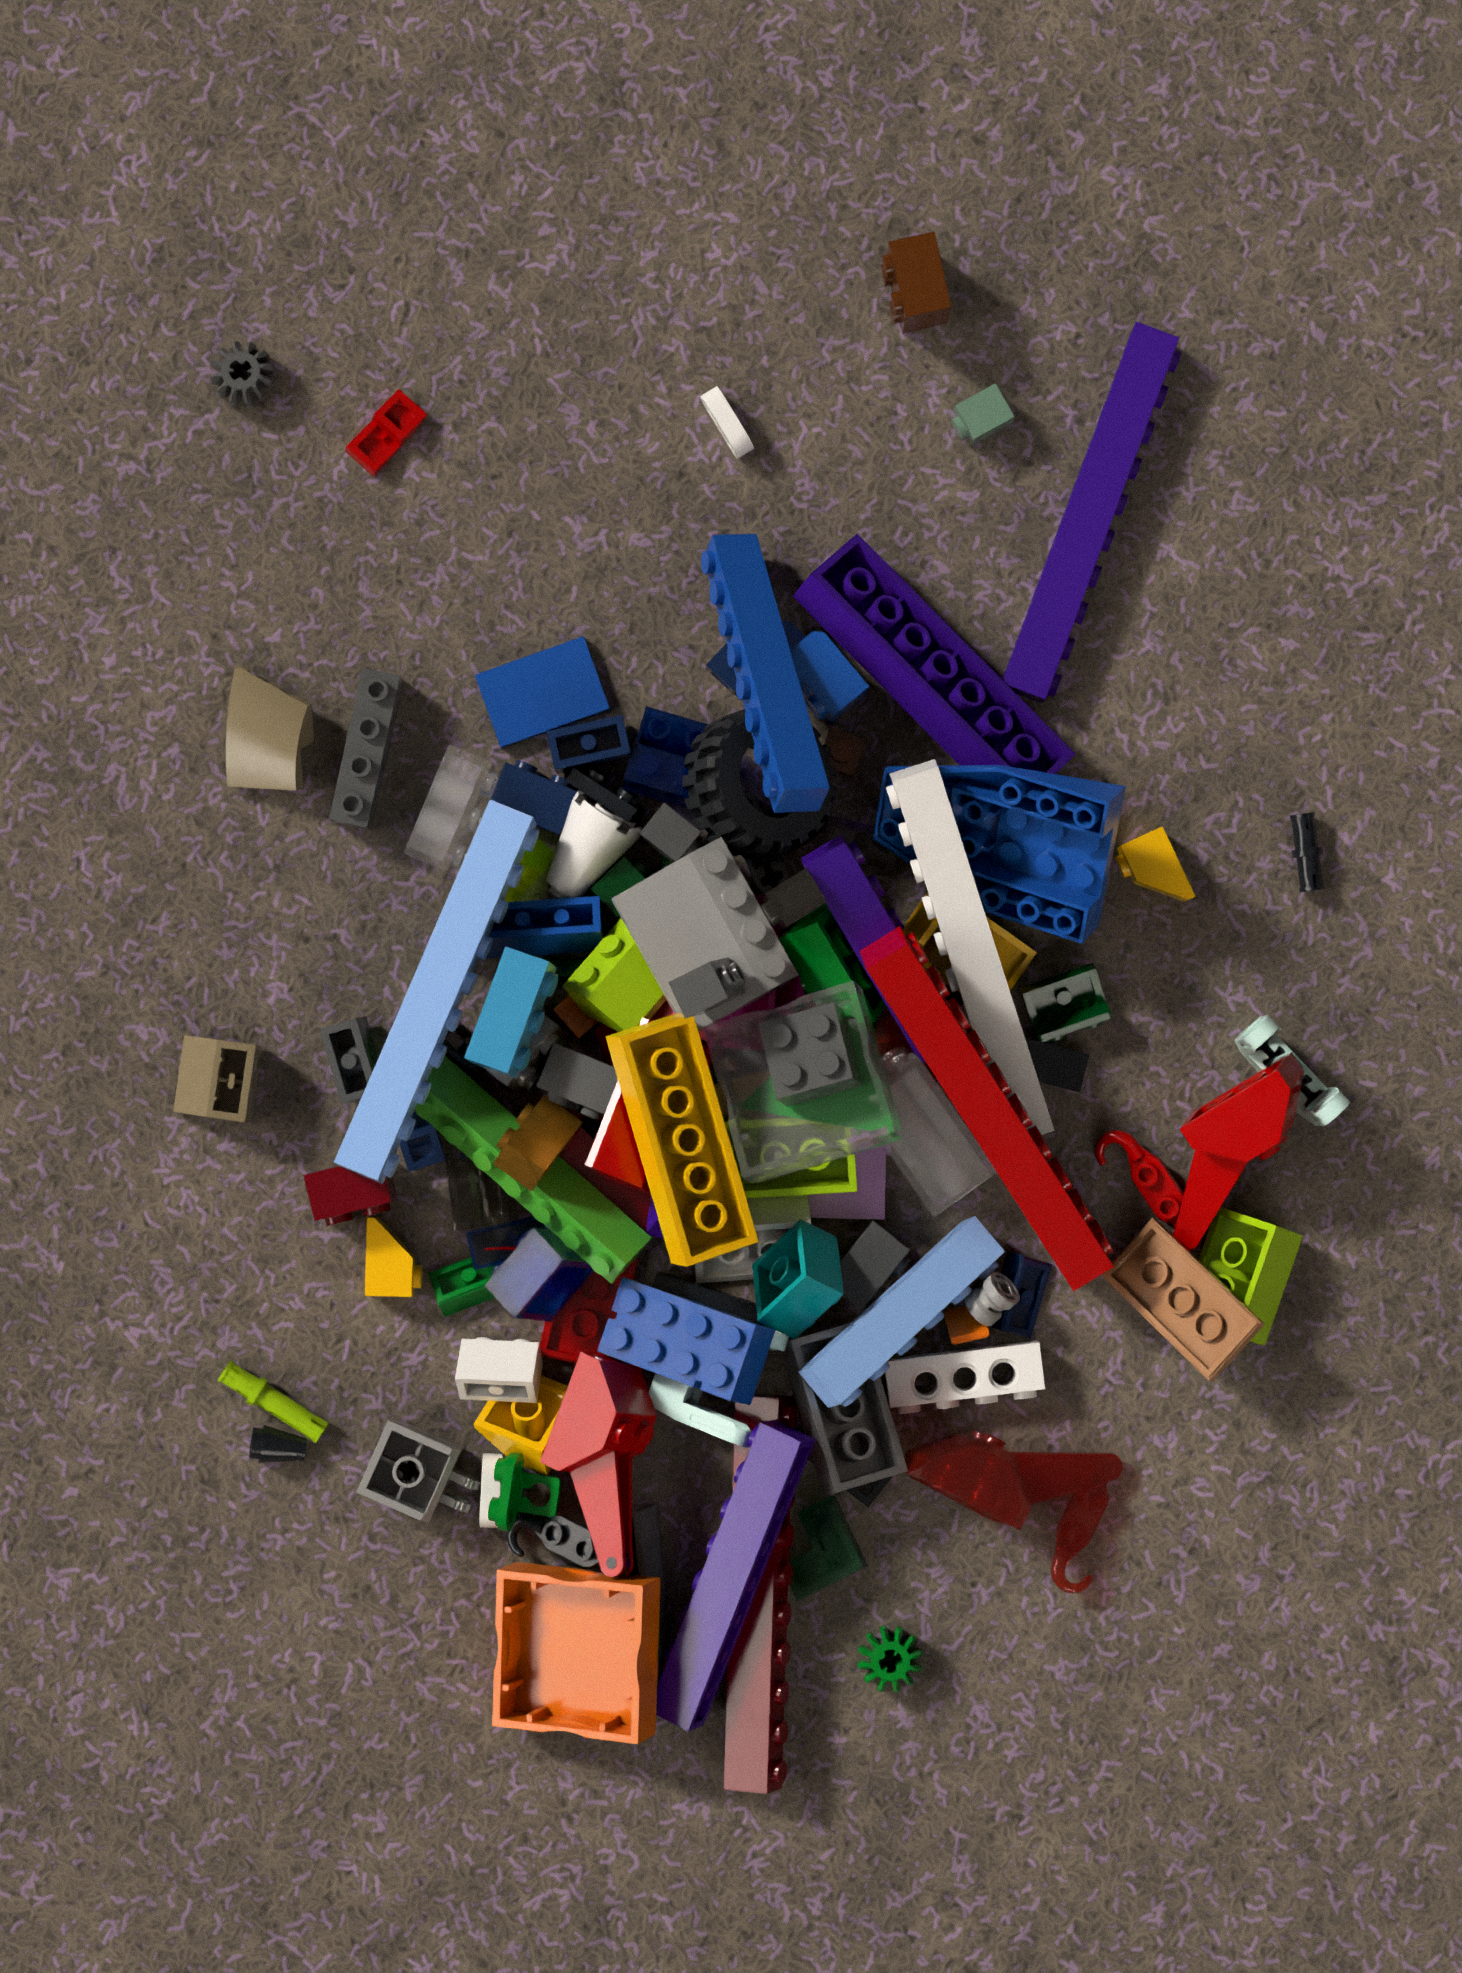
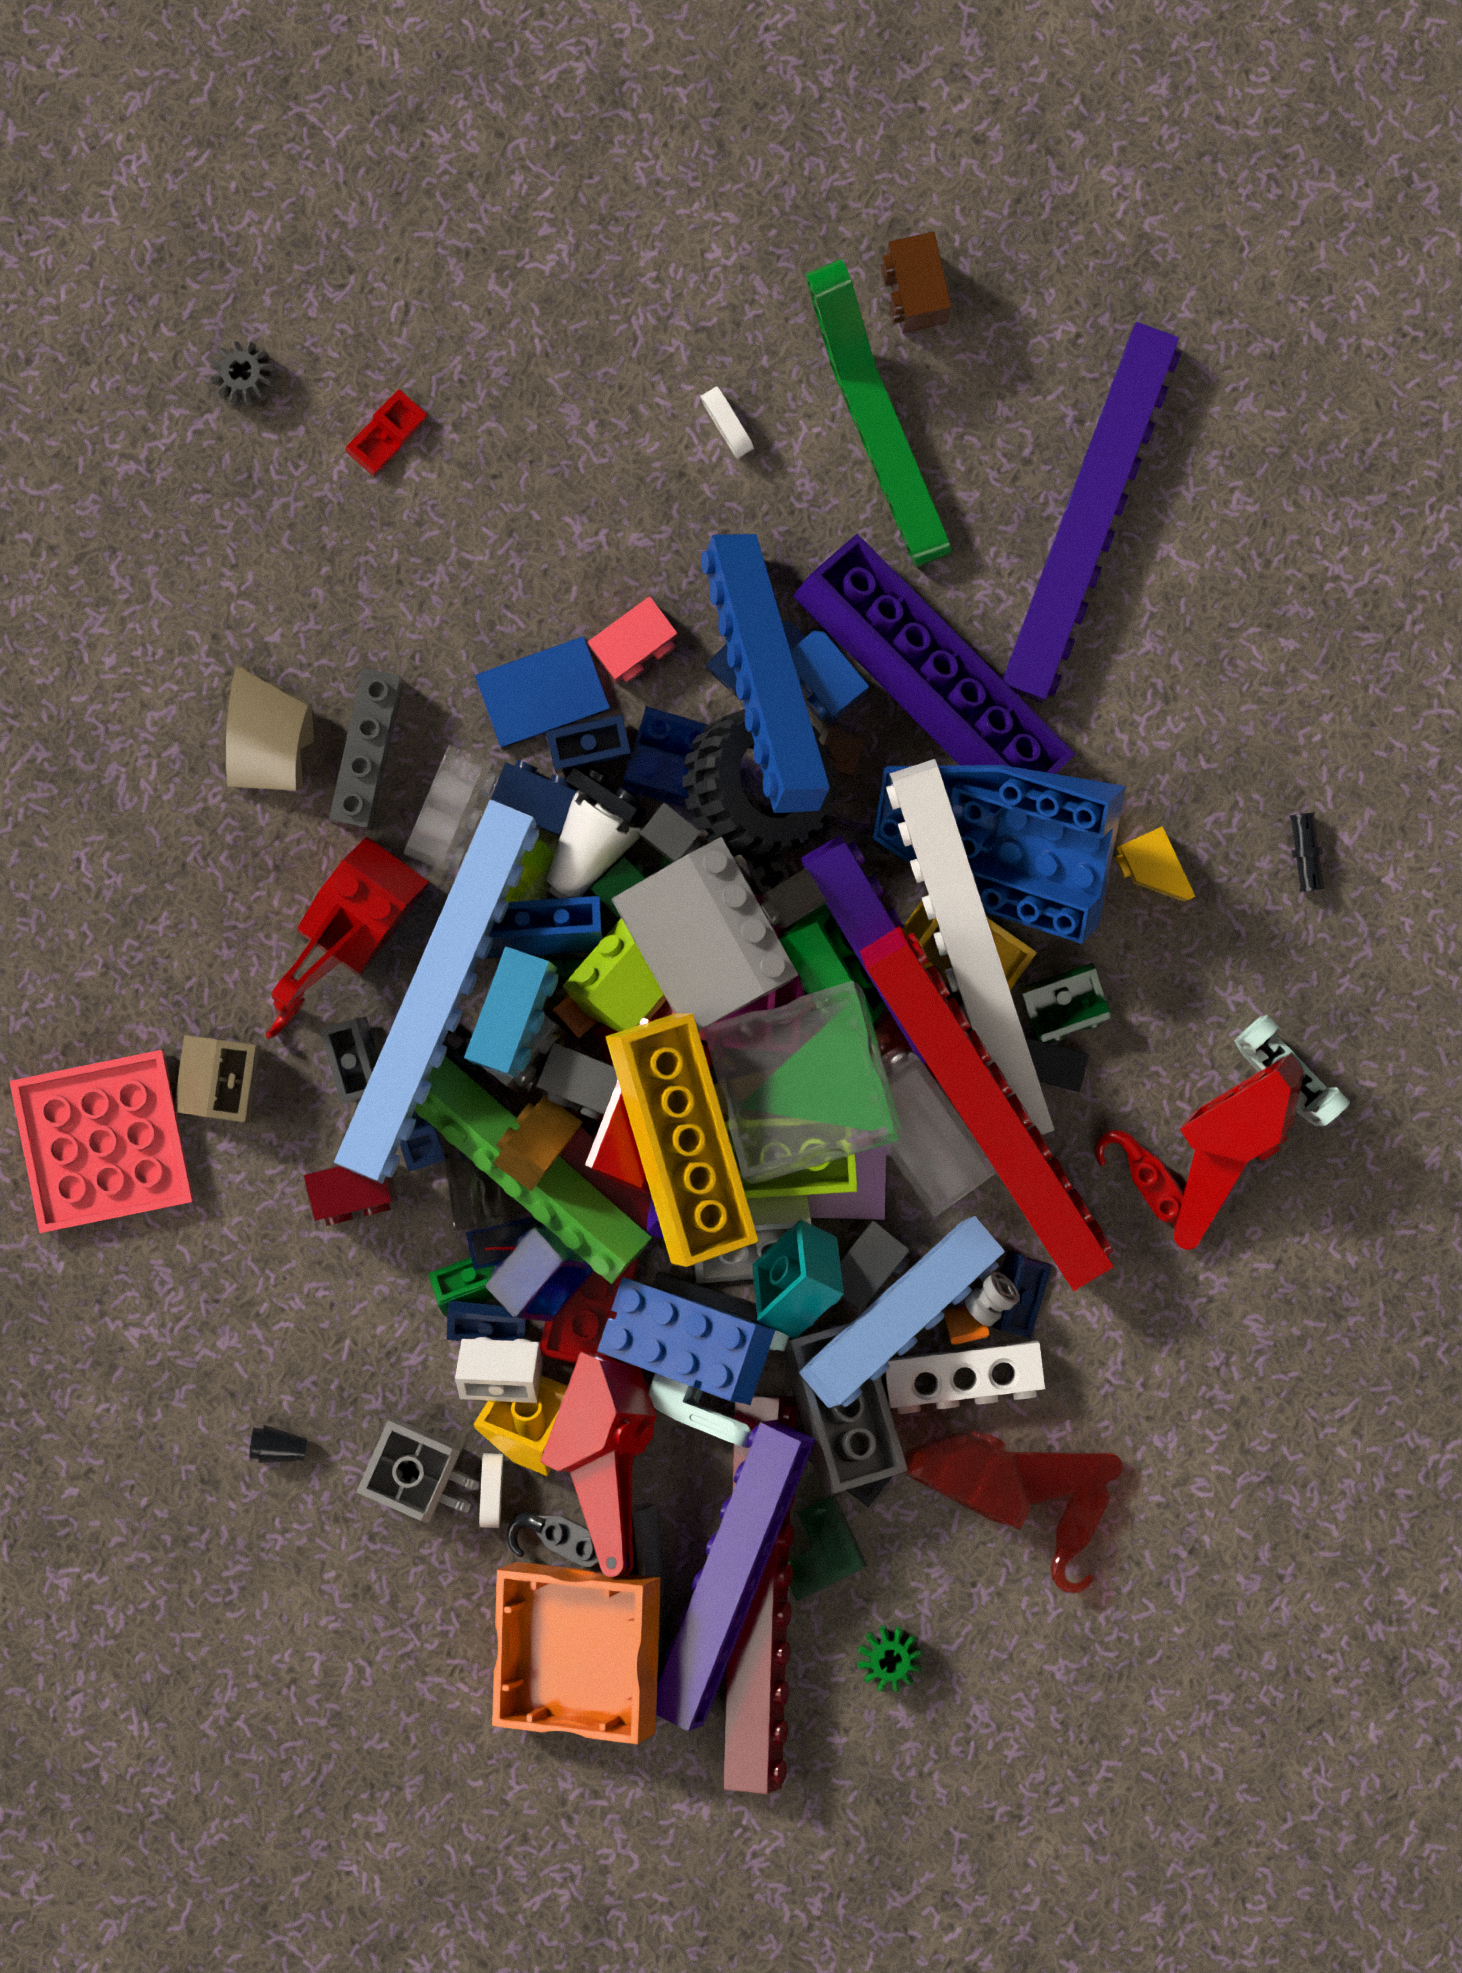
(101, 1141): none -> coral plate
(272, 1401): lime pin -> none
(349, 921): none -> red slope
(389, 1263): yellow slope -> none
(482, 1320): none -> dark blue plate
(513, 1481): green bracket -> none
(633, 641): none -> coral brick
(708, 987): dark grey brick -> none
(810, 1054): dark grey brick -> none
(873, 413): none -> green beam
(982, 415): sand green brick -> none
(1183, 1300): medium nougat piece -> none
(1251, 1261): lime slope -> none

